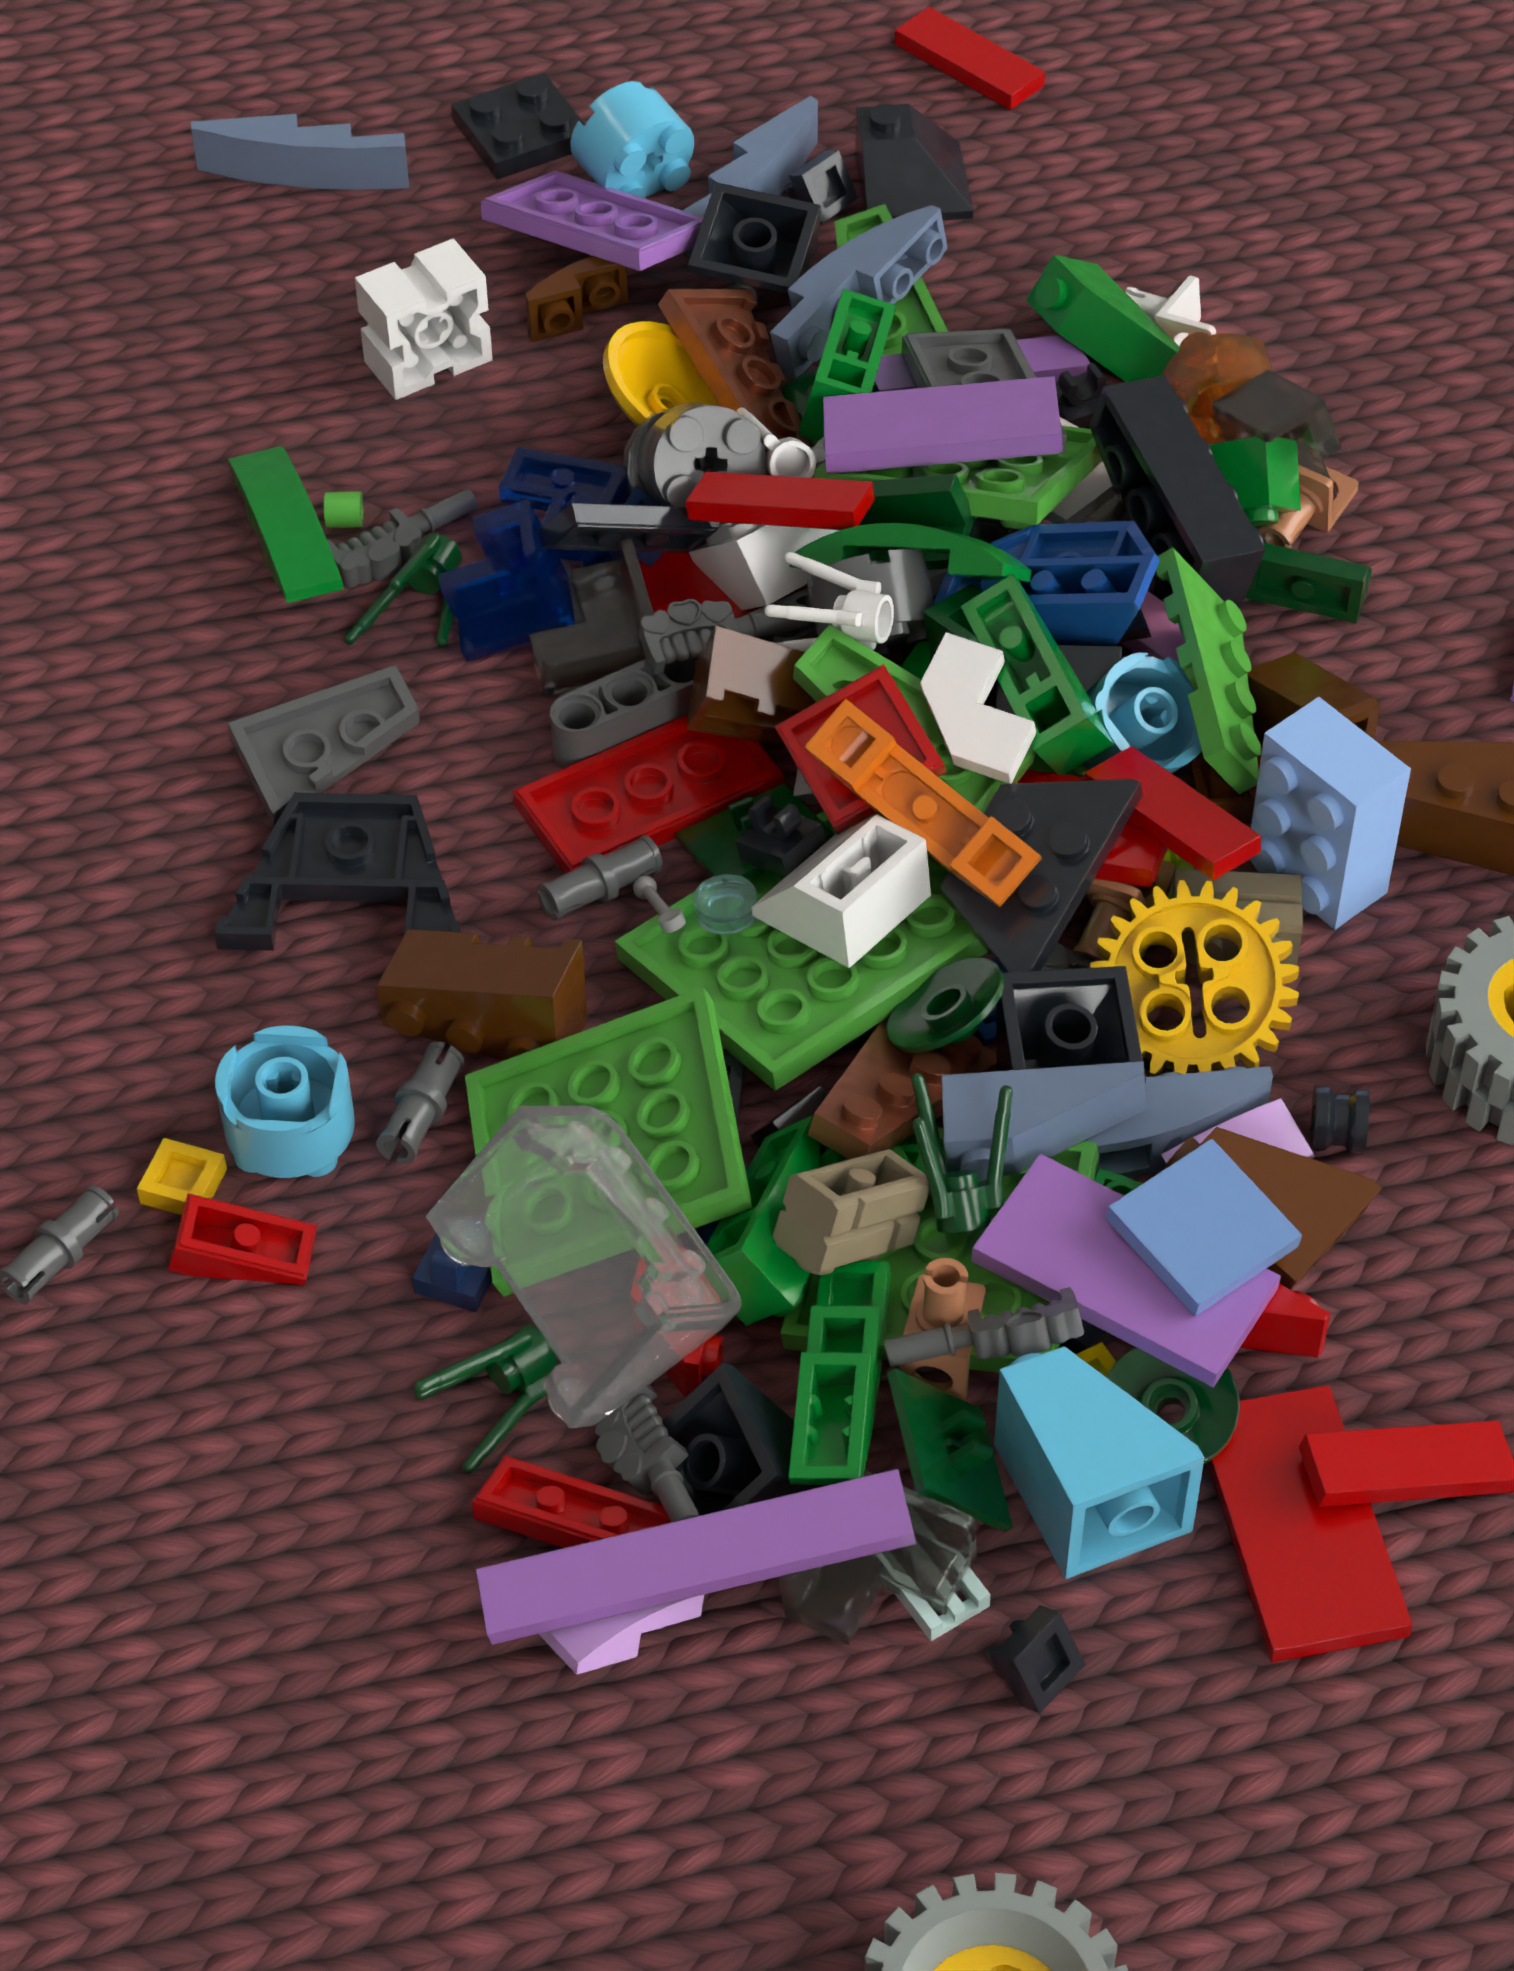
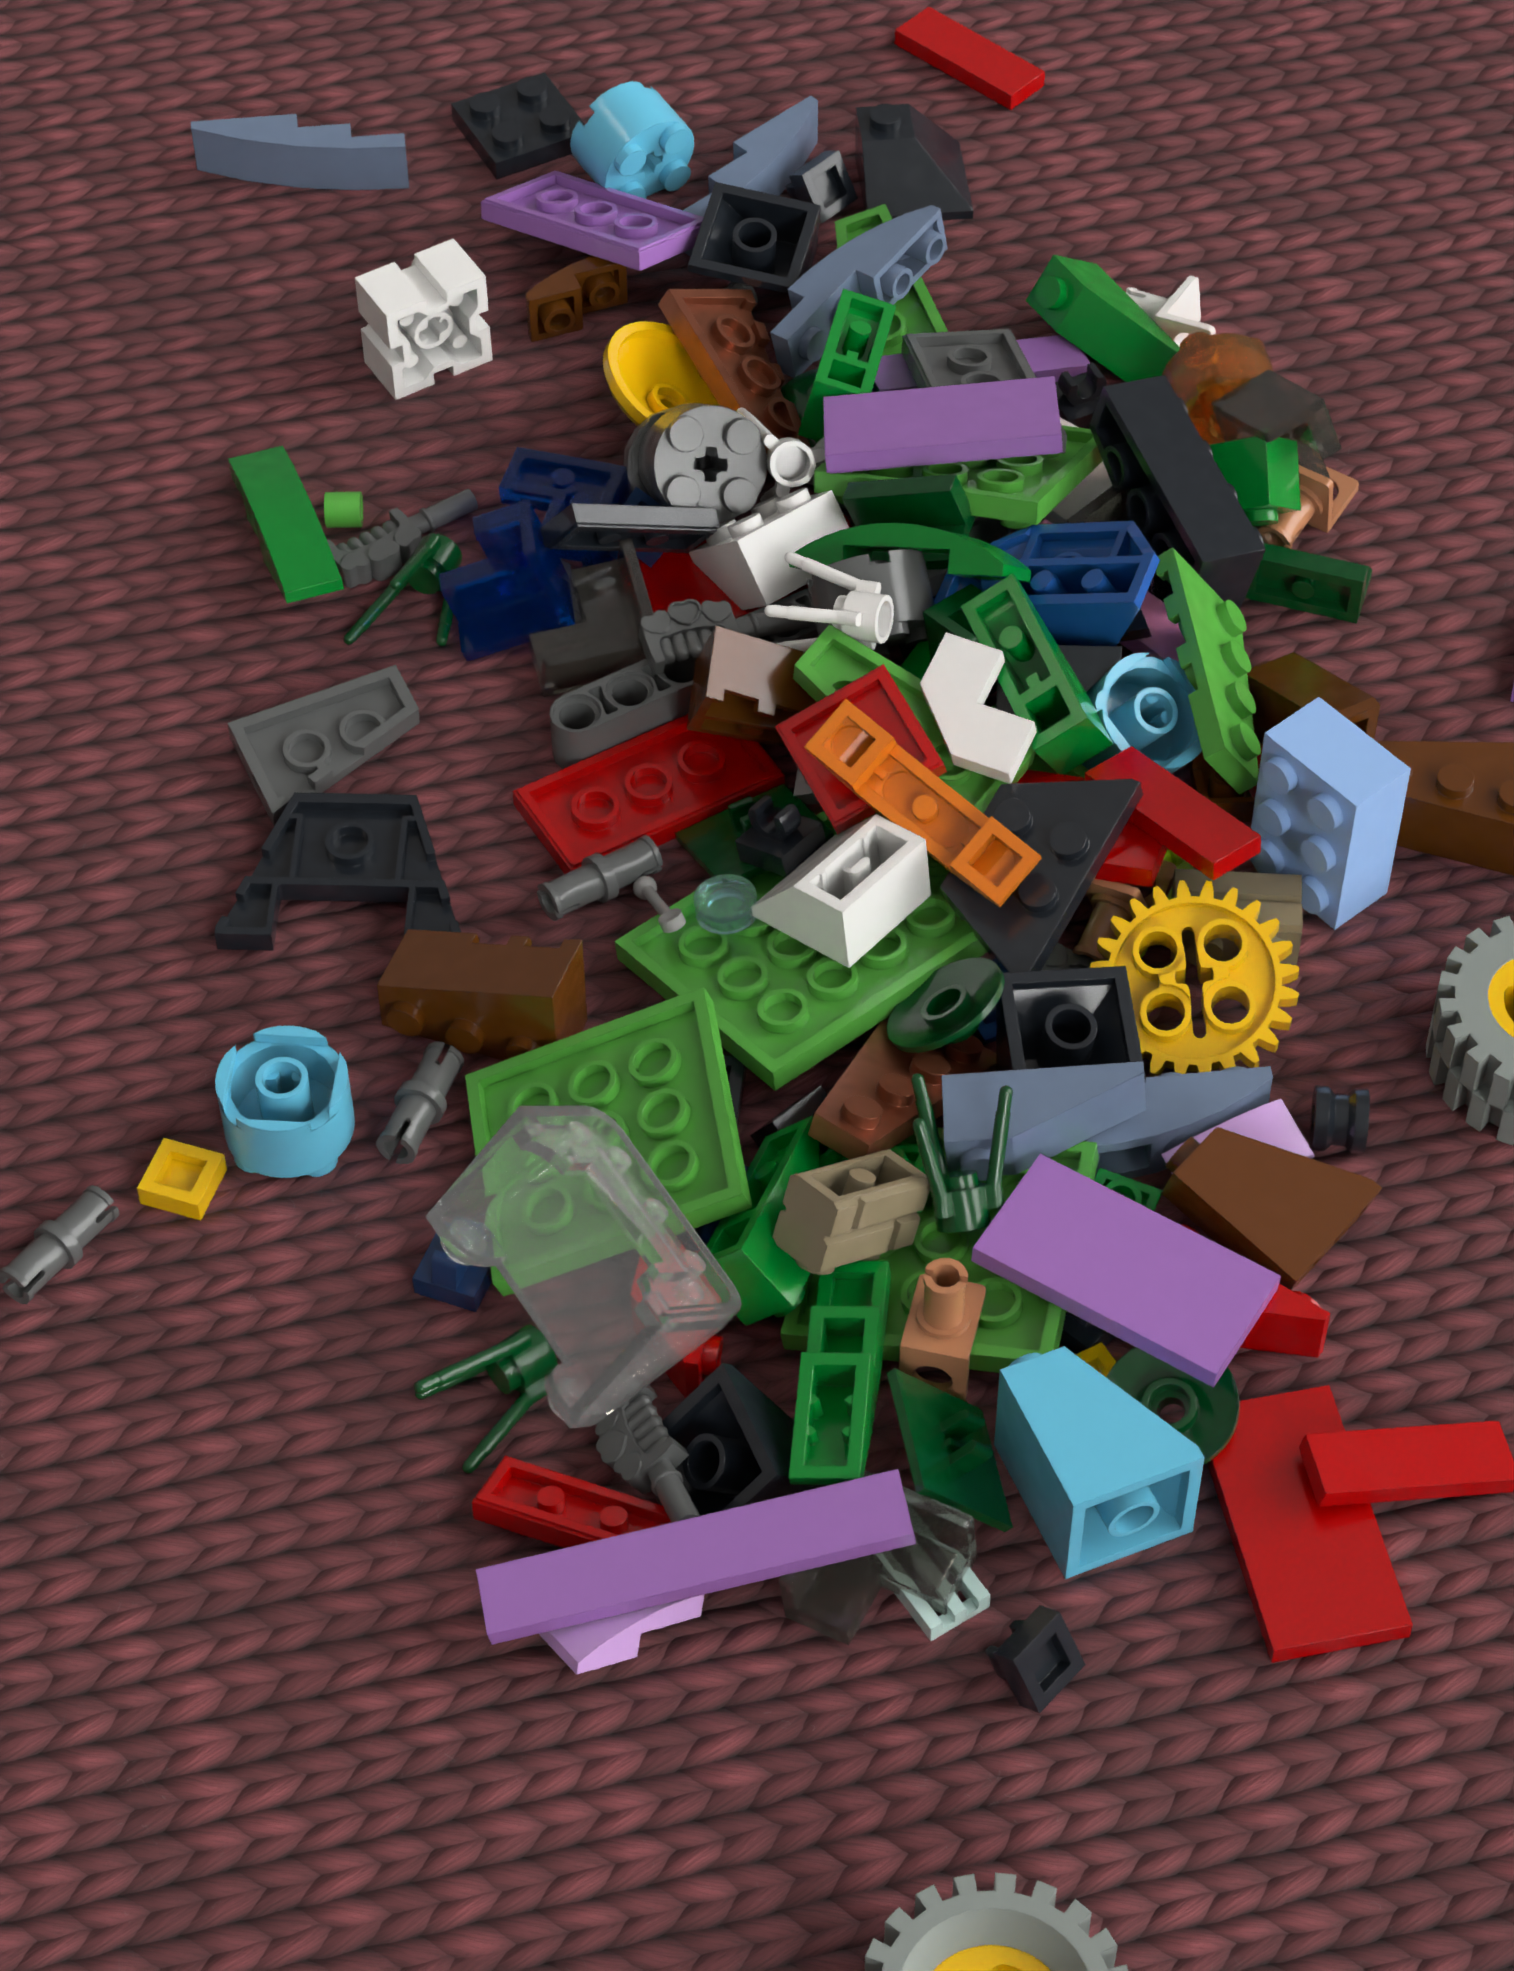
(240, 1243): red slope -> none
(780, 500): red tile -> none
(994, 1336): dark grey piece -> none
(1203, 1227): medium blue tile -> none

